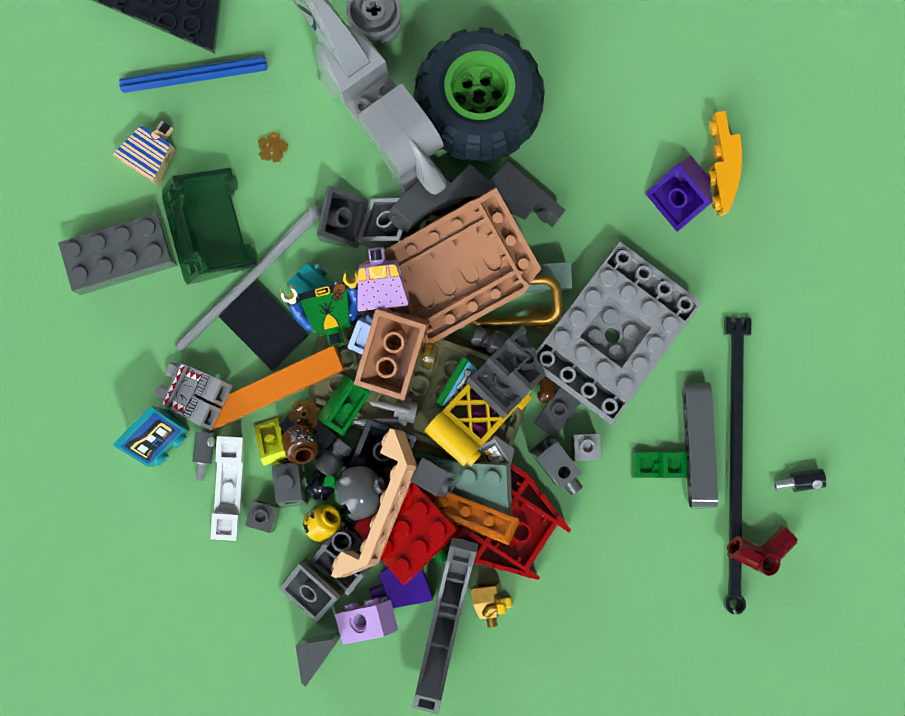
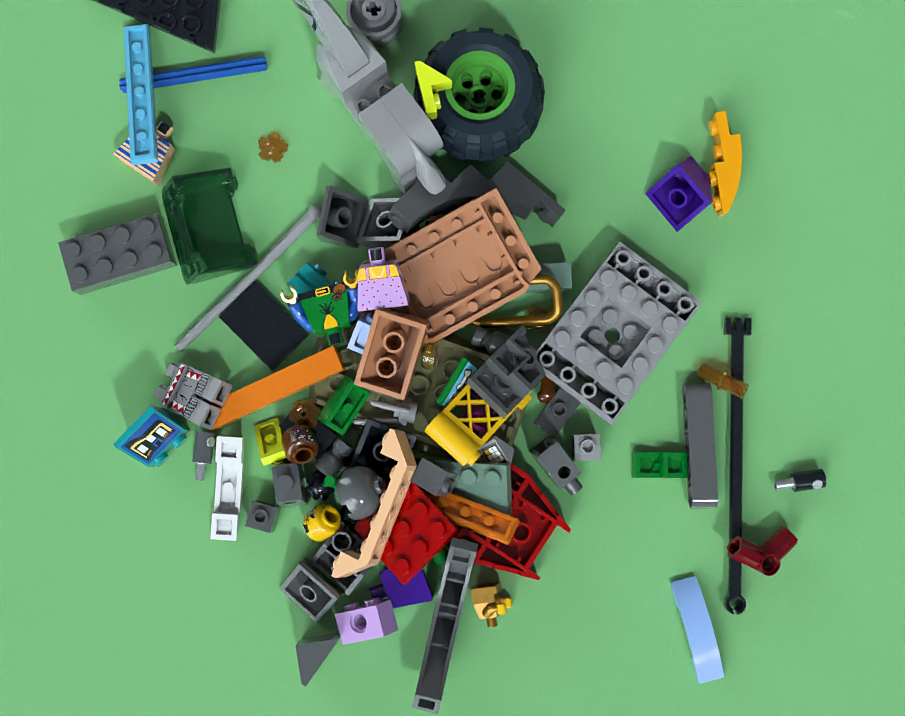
(140, 94): none -> medium azure tile
(430, 82): none -> neon yellow slope
(698, 629): none -> light blue slope
(723, 380): none -> clear orange axle

